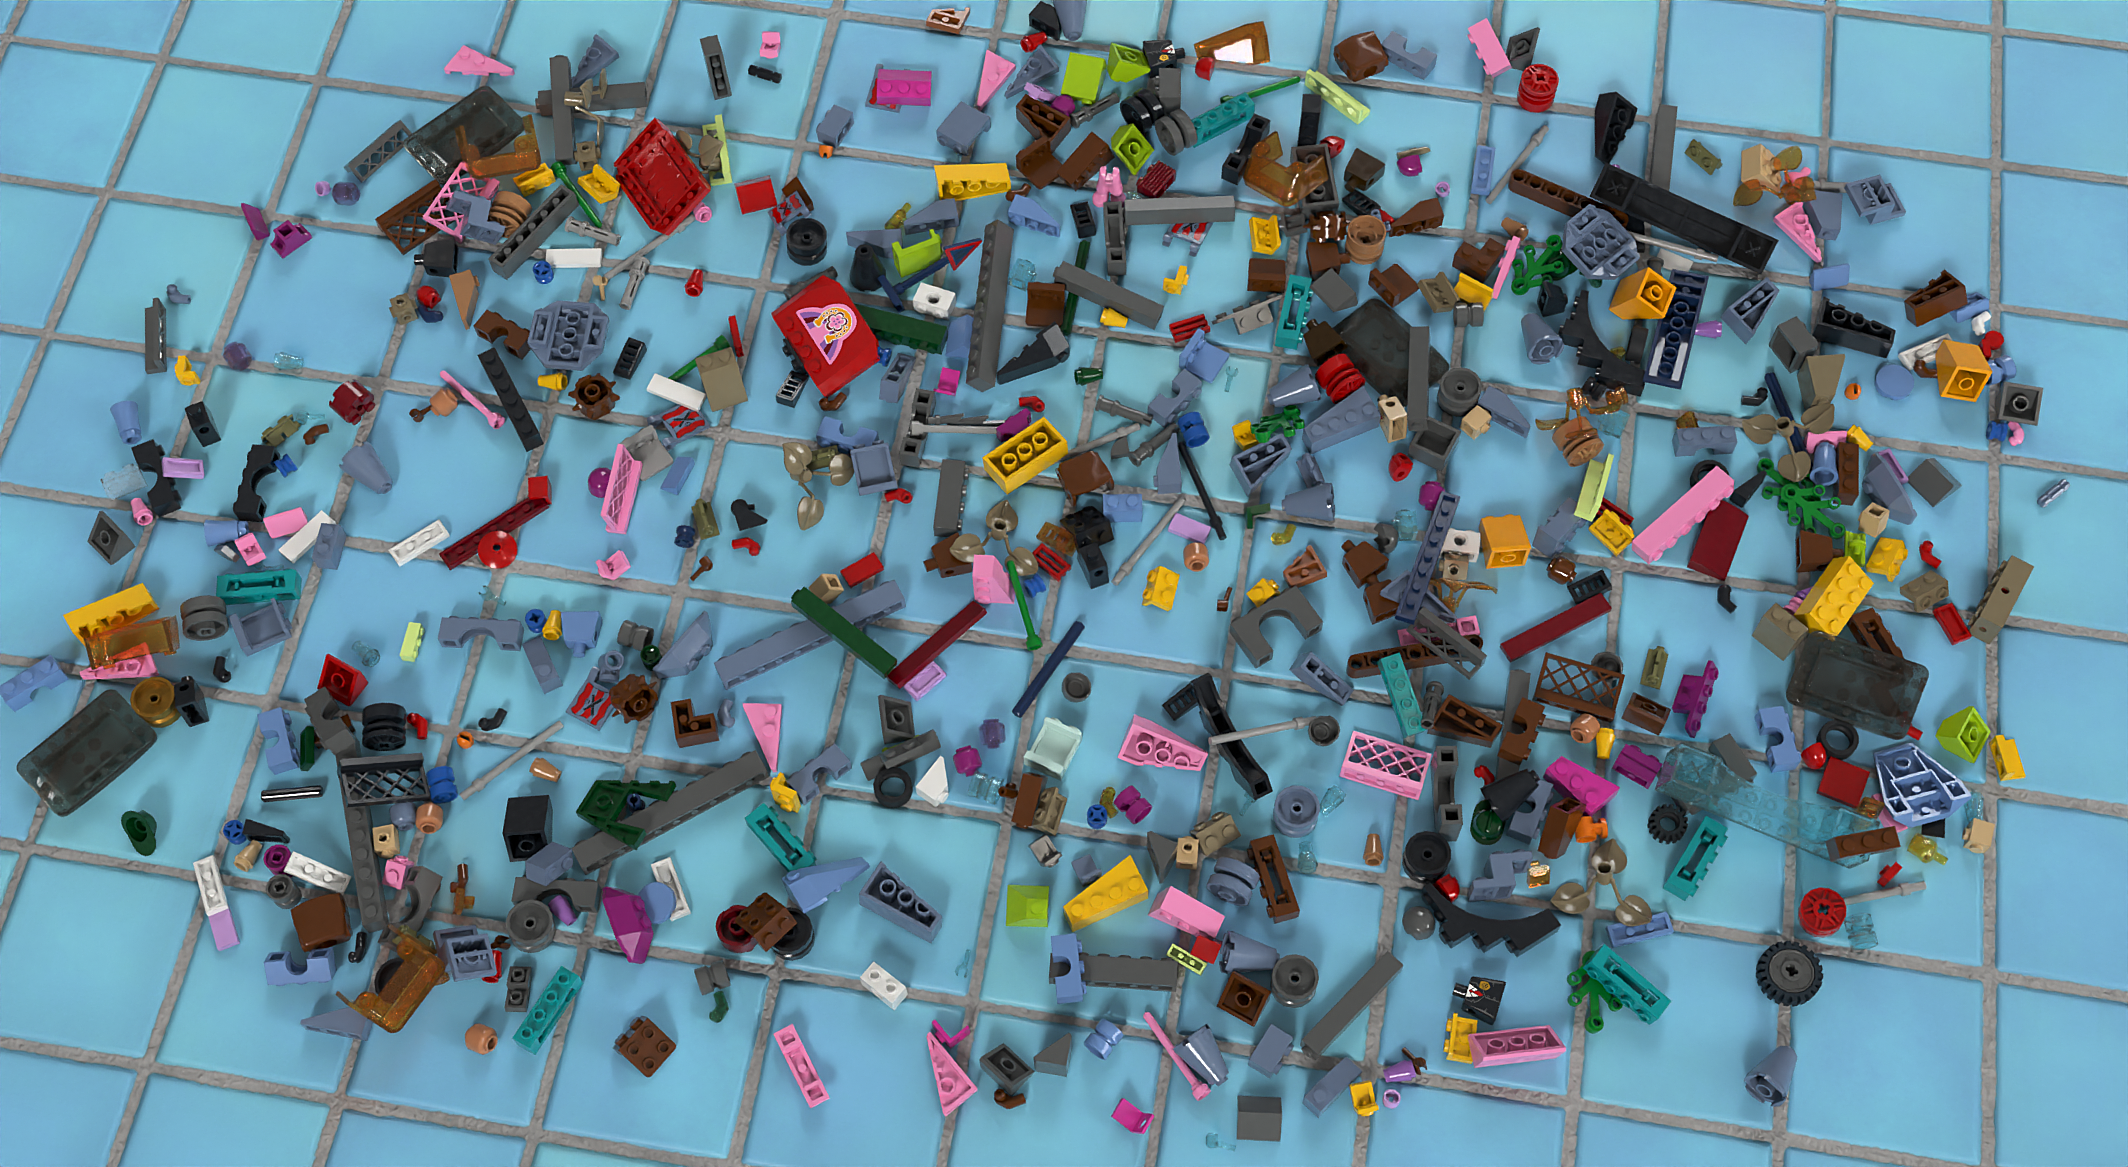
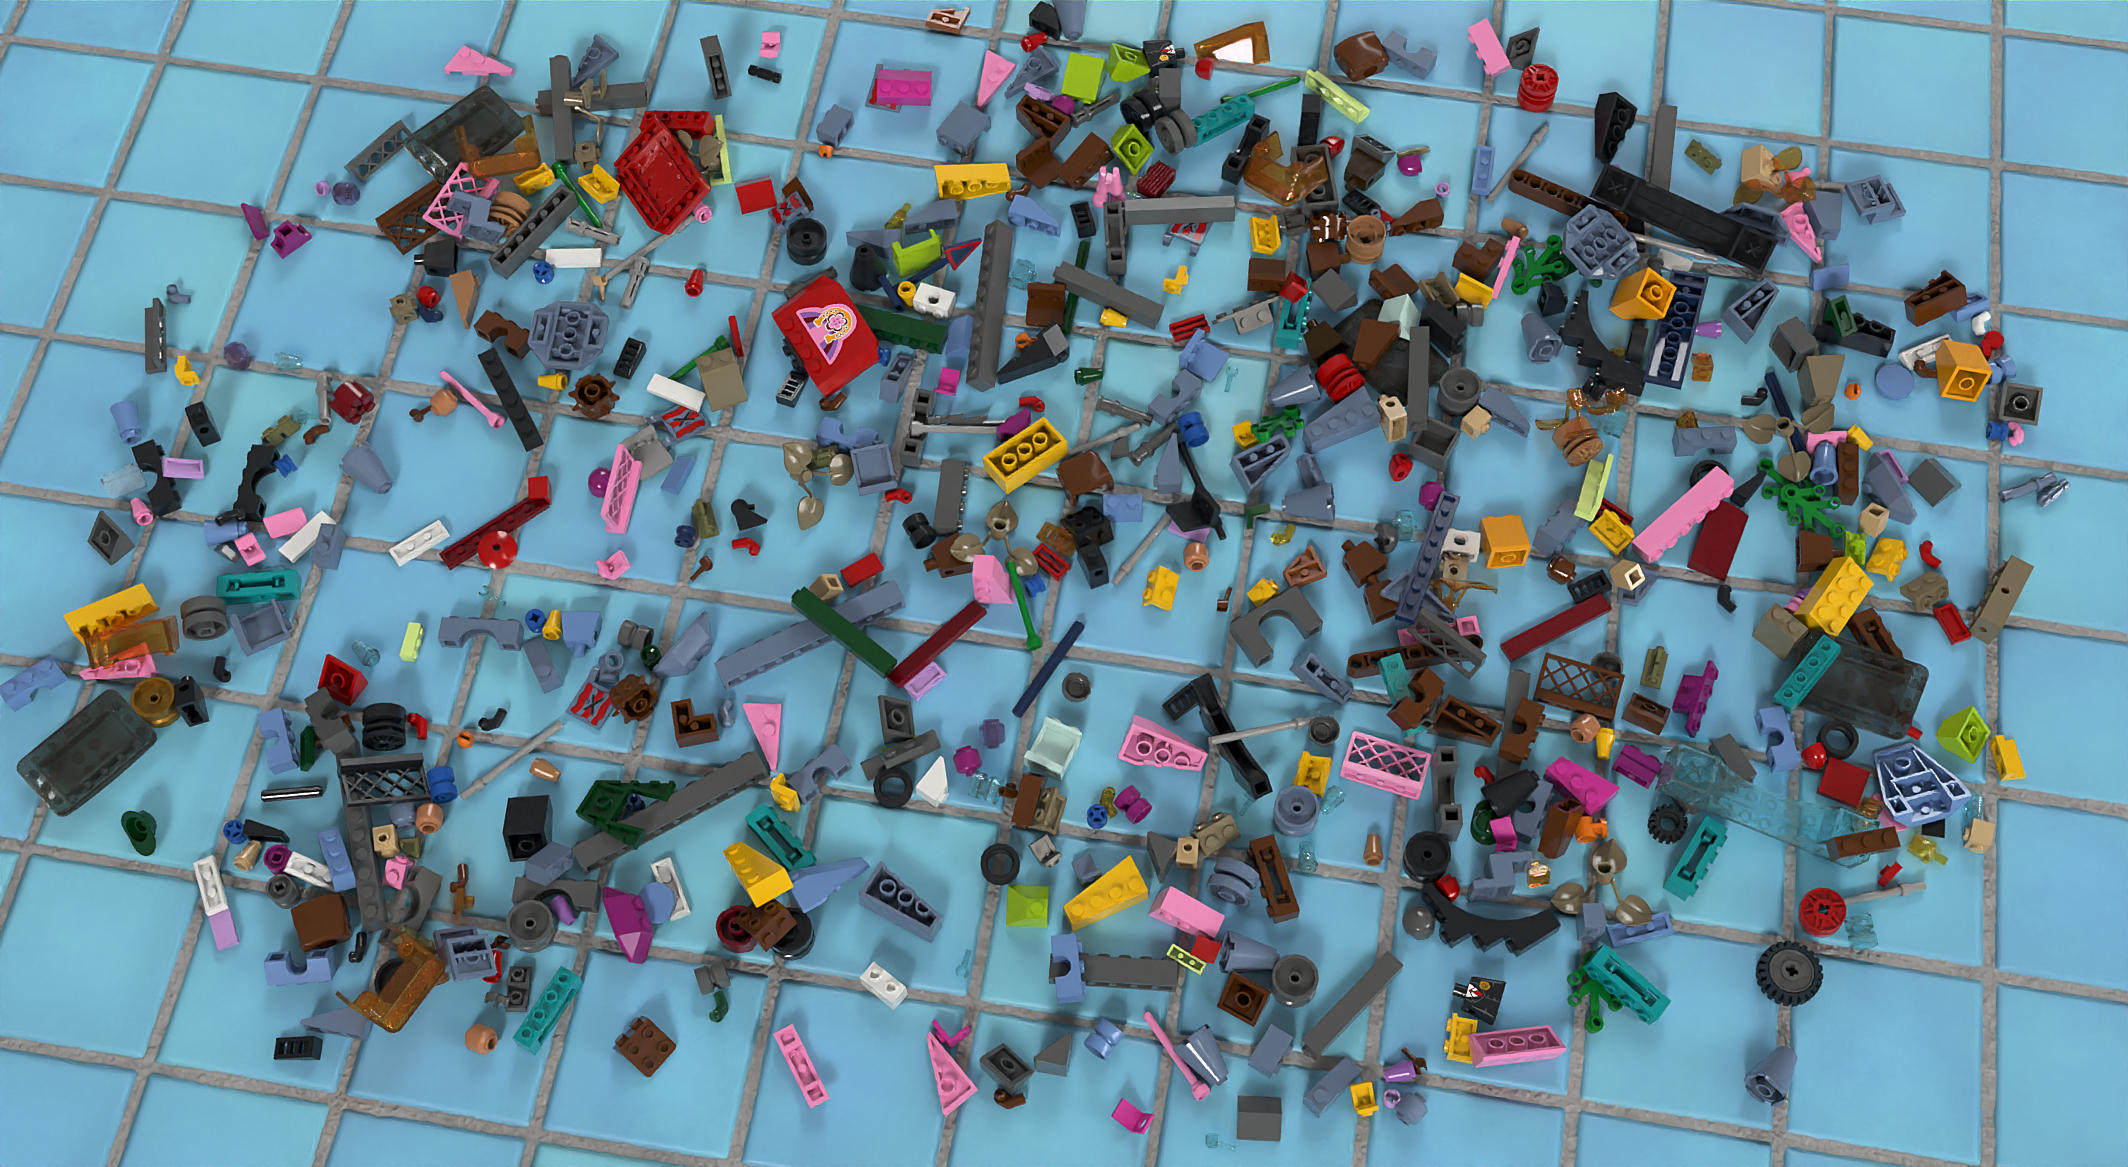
(229, 515): none -> black arm
(311, 1050): none -> black slope
(324, 392): none -> light grey pin
(336, 859): none -> medium blue arch
(411, 847): none -> olive tile
(497, 998): none -> dark grey piece
(693, 122): none -> red brick
(757, 873): none -> yellow wedge
(907, 292): none -> yellow cone
(919, 530): none -> black wheel
(1002, 849): none -> black tyre
(1024, 338): none -> orange bar
(1195, 514): none -> black bracket
(1294, 287): none -> red slope
(1313, 773): none -> yellow bracket
(1372, 147): none -> dark grey slope
(1373, 342): none -> reddish brown slope
(1400, 311): none -> light aqua slope
(1411, 1108): none -> sand blue head
(1426, 688): none -> reddish brown arch
(1445, 329): none -> black brick
(1504, 834): none -> dark pink bracket
(1590, 922): none -> sand blue brick
(1627, 574): none -> tan brick
(1634, 597): none -> sand blue wing
(1702, 367): none -> clear orange bracket
(1760, 219): none -> sand blue wedge
(1807, 674): none -> teal brick
(1841, 316): none -> dark green slope
(2034, 484): none -> sand blue pin

